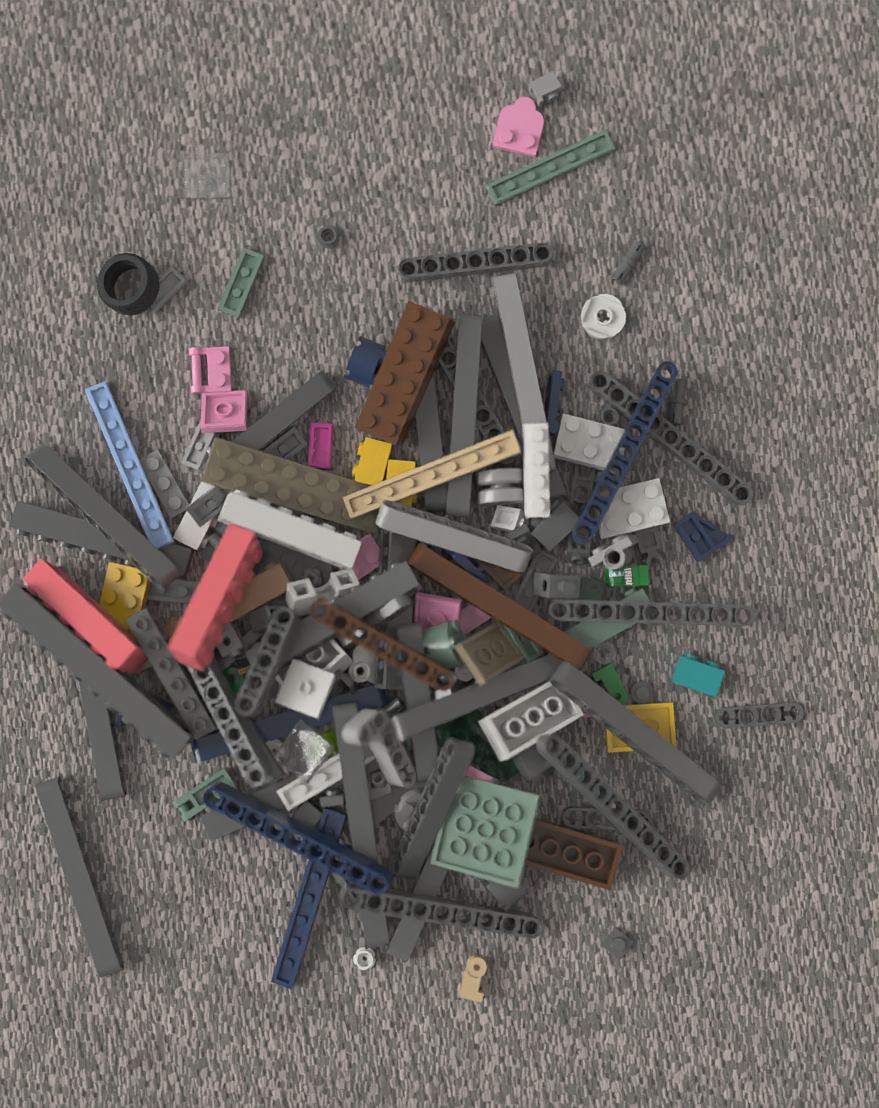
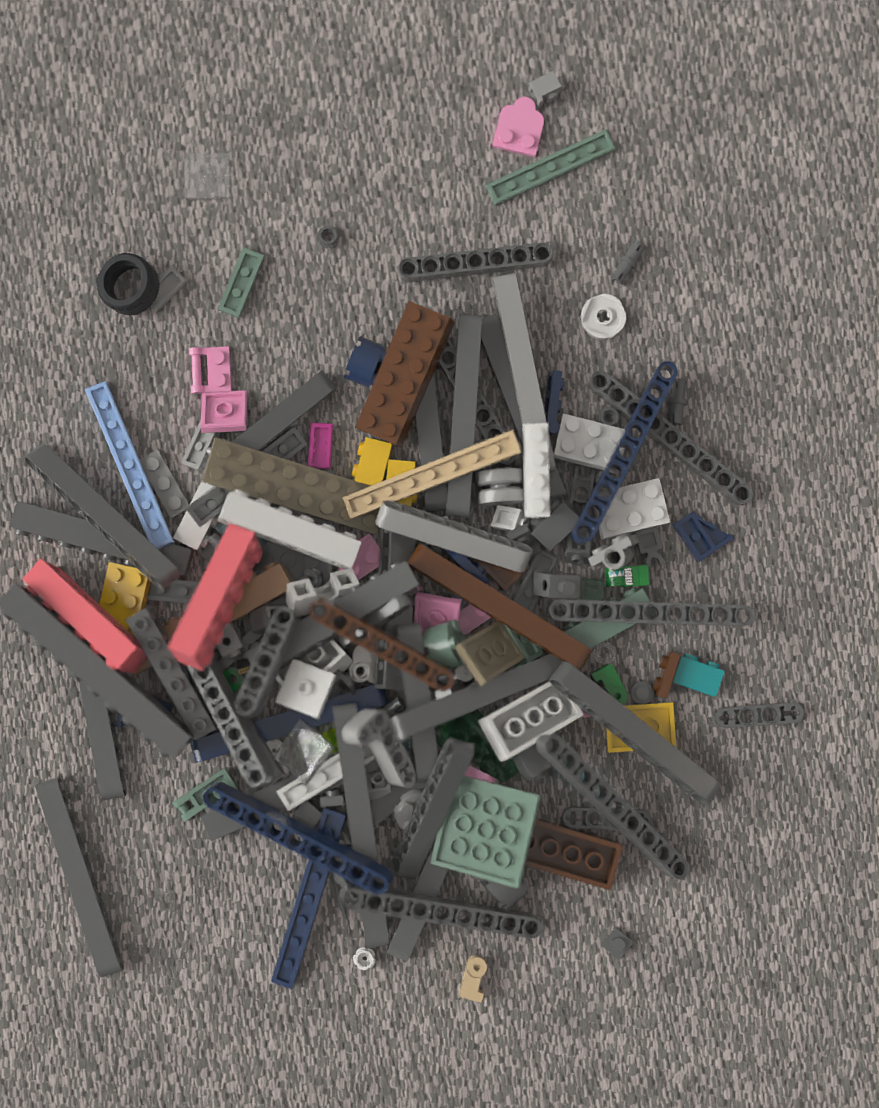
(663, 683): none -> reddish brown plate

